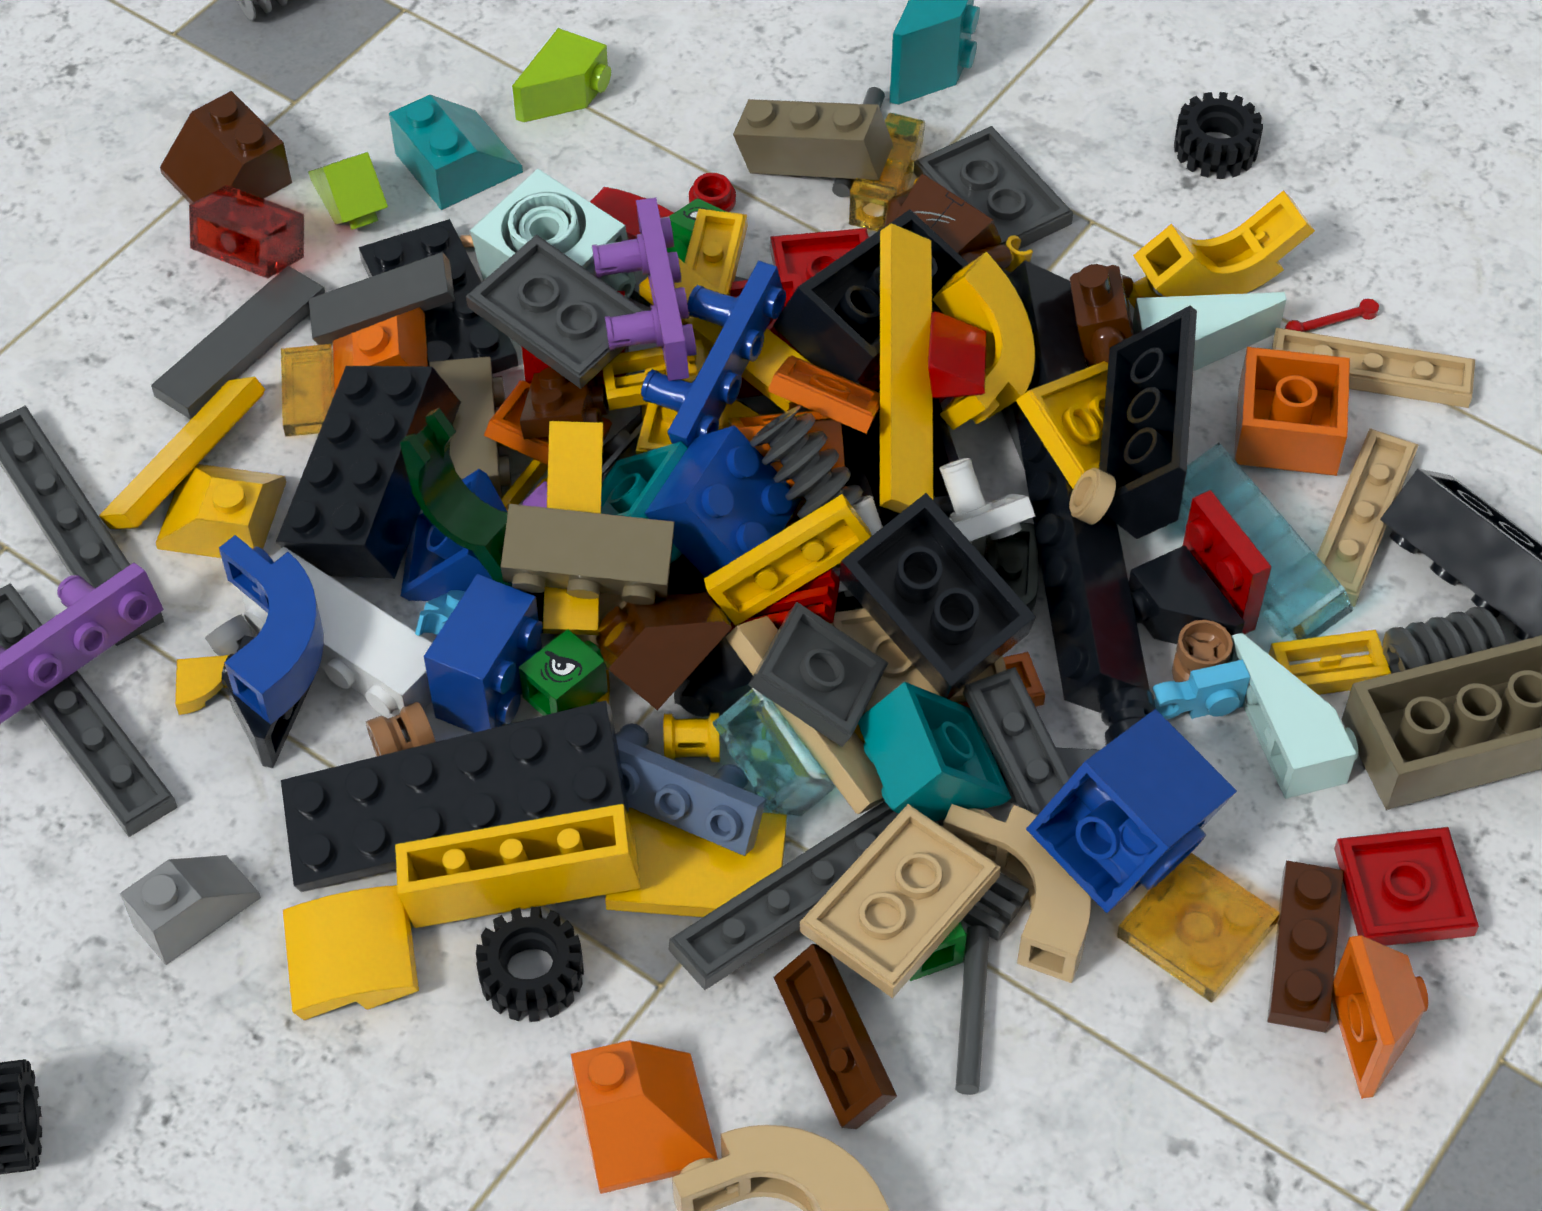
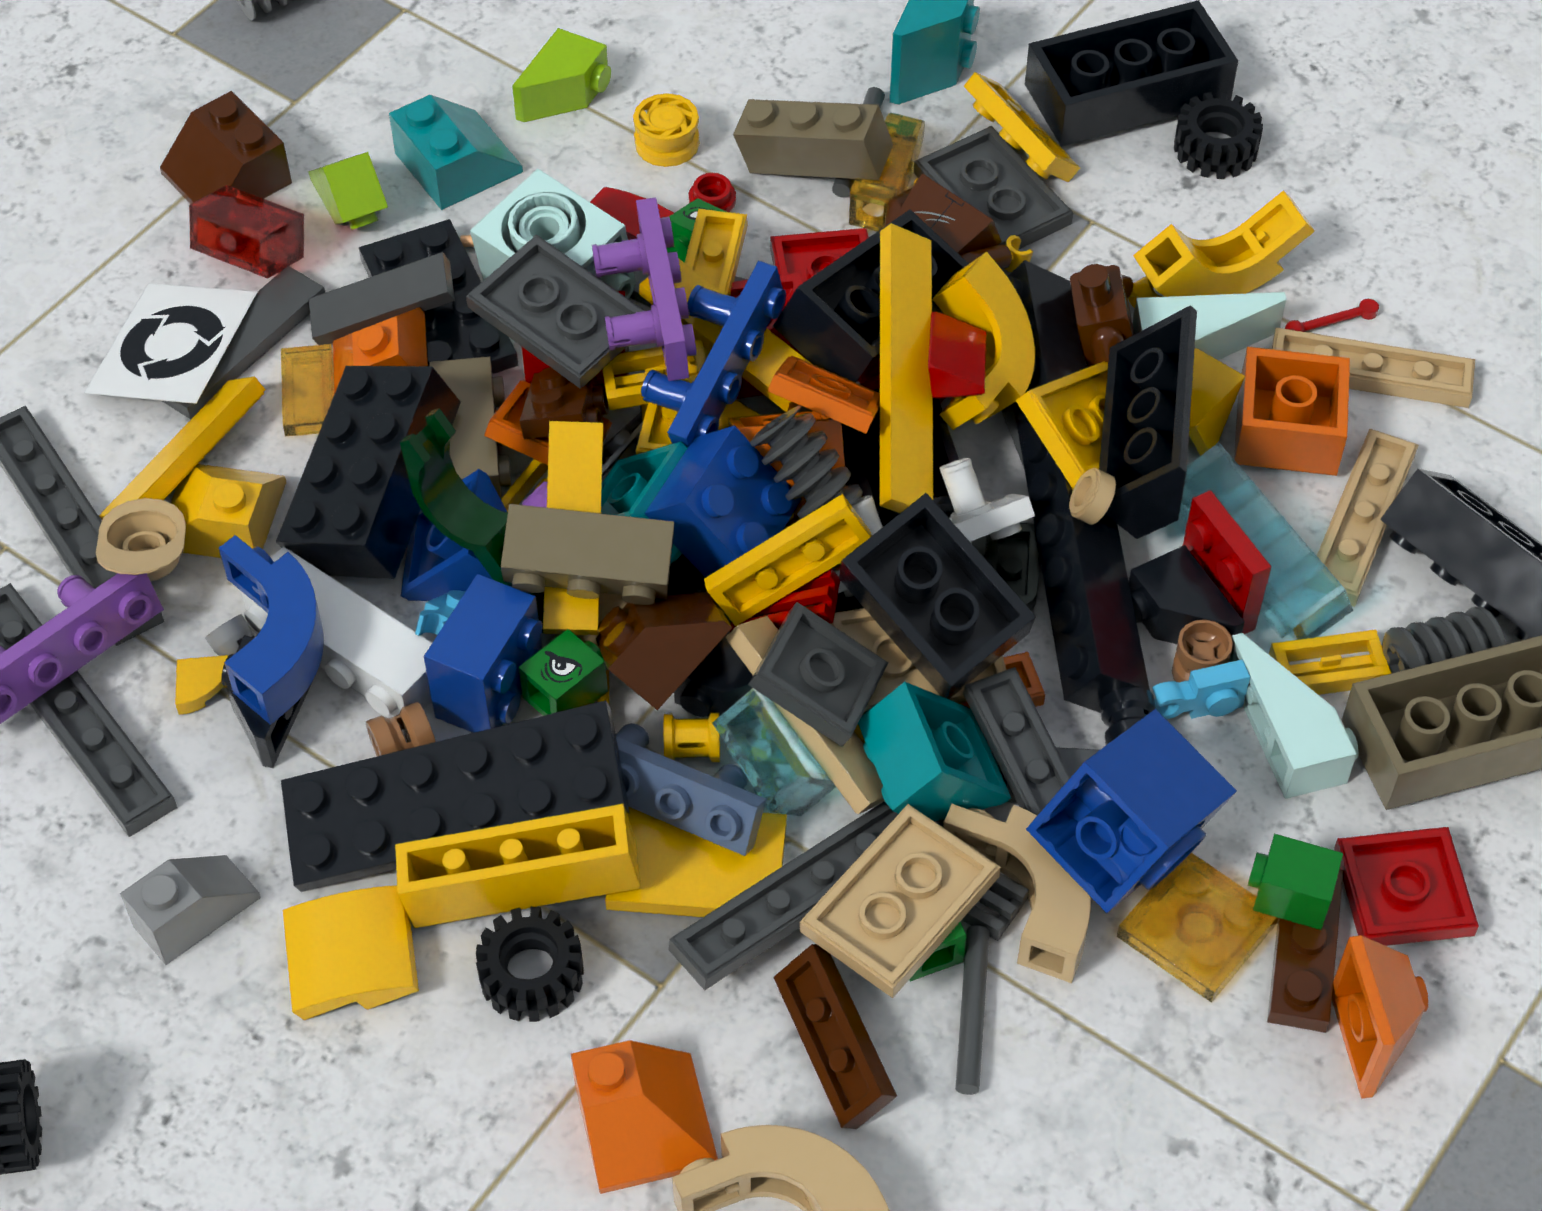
(142, 538): none -> tan piece
(171, 343): none -> white sticker
(667, 131): none -> yellow wheel
(1020, 128): none -> yellow plate
(1128, 72): none -> black brick
(1212, 399): none -> yellow slope
(1295, 881): none -> green brick

